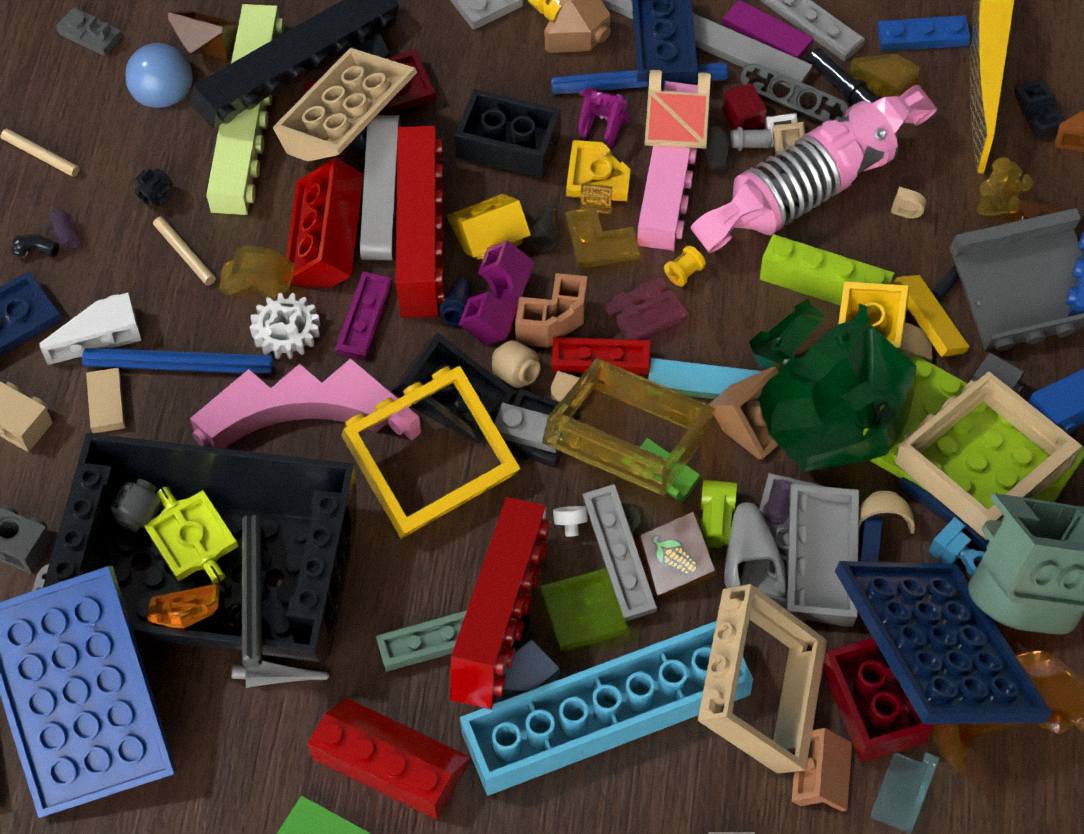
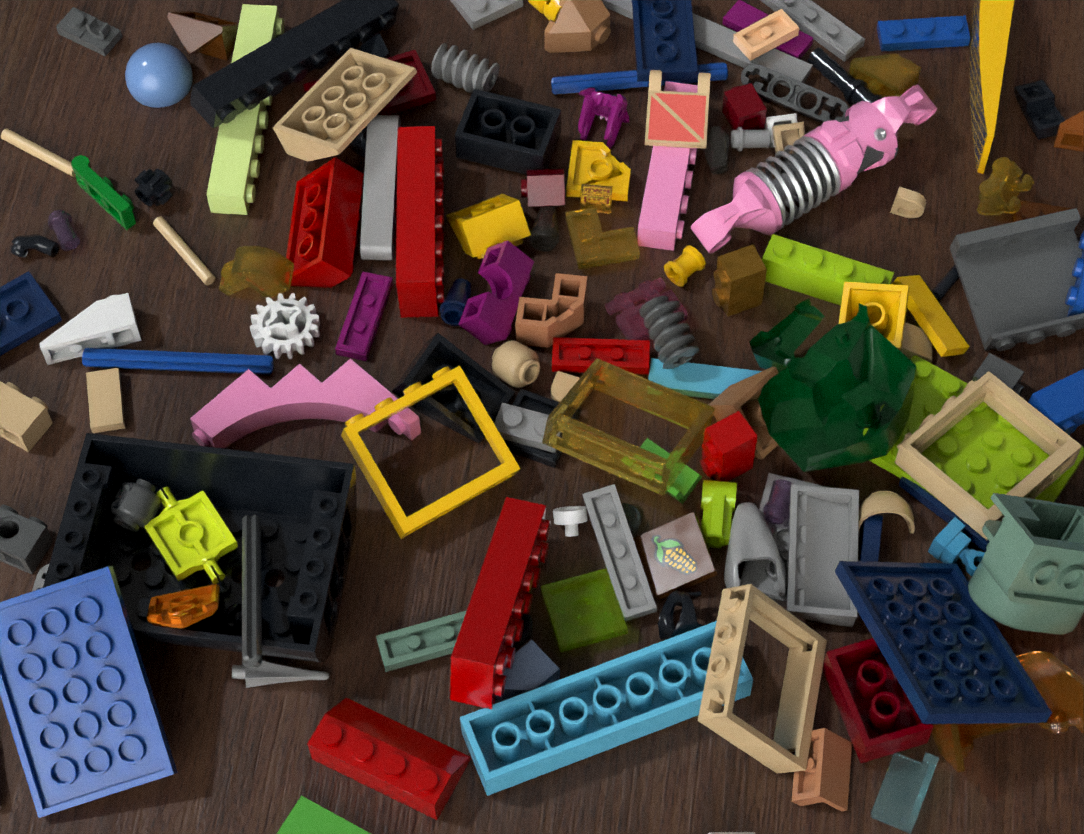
(103, 192): none -> green plate
(463, 72): none -> light grey piece
(544, 187): none -> brick
(667, 332): none -> dark grey piece
(687, 619): none -> black piece
(728, 448): none -> red piece
(739, 280): none -> pearl gold piece
(766, 34): none -> light nougat plate

